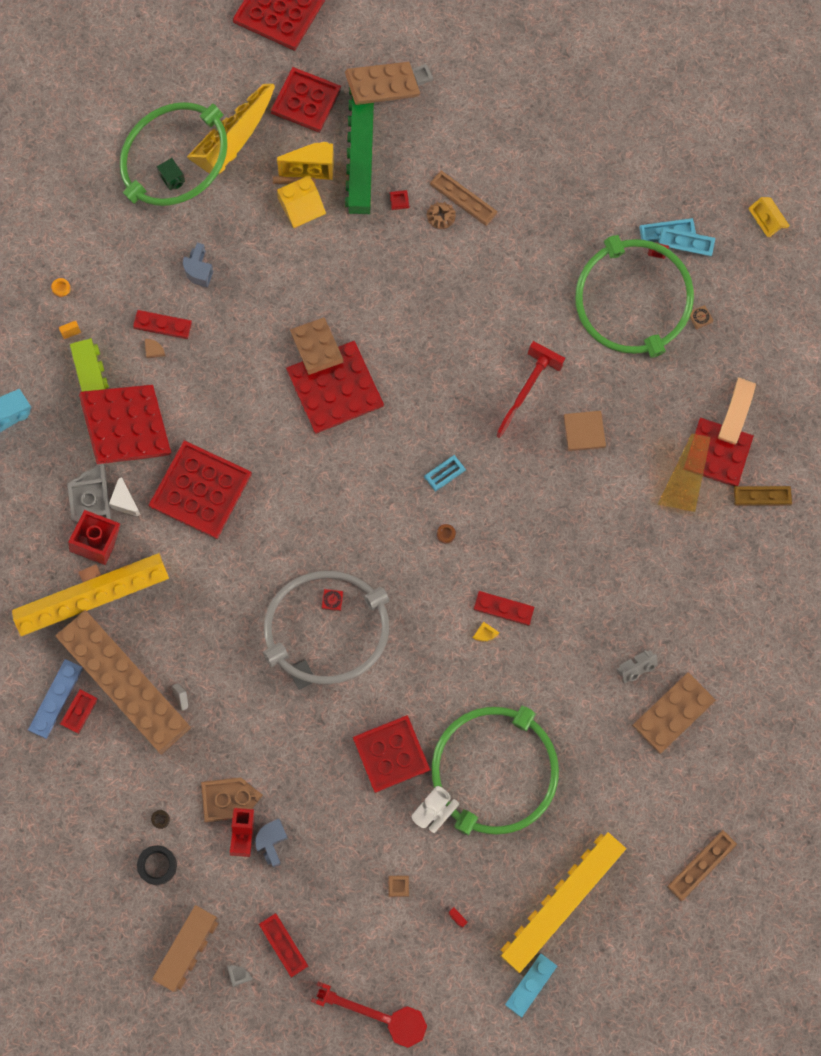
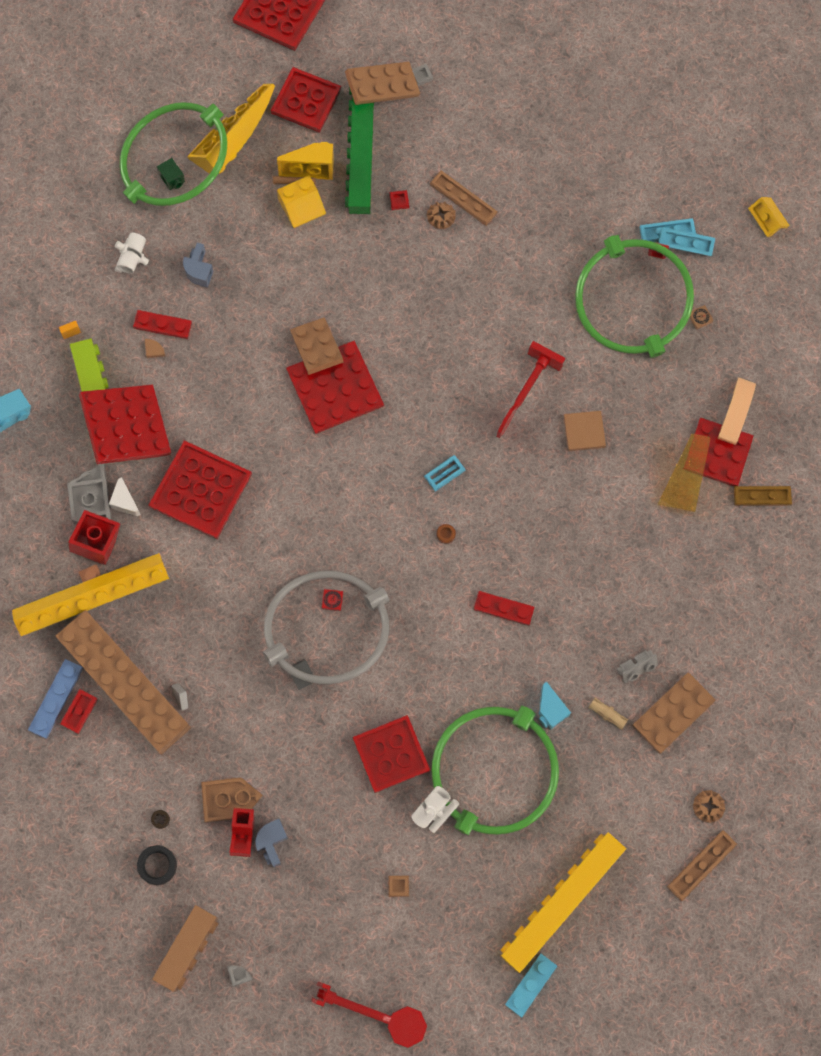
(60, 287): light orange tile -> none
(131, 253): none -> white pin
(283, 945): red plate -> none
(457, 917): red tile -> none
(485, 633): yellow tile -> none
(551, 709): none -> medium azure slope
(608, 713): none -> tan pin
(702, 812): none -> medium nougat gear

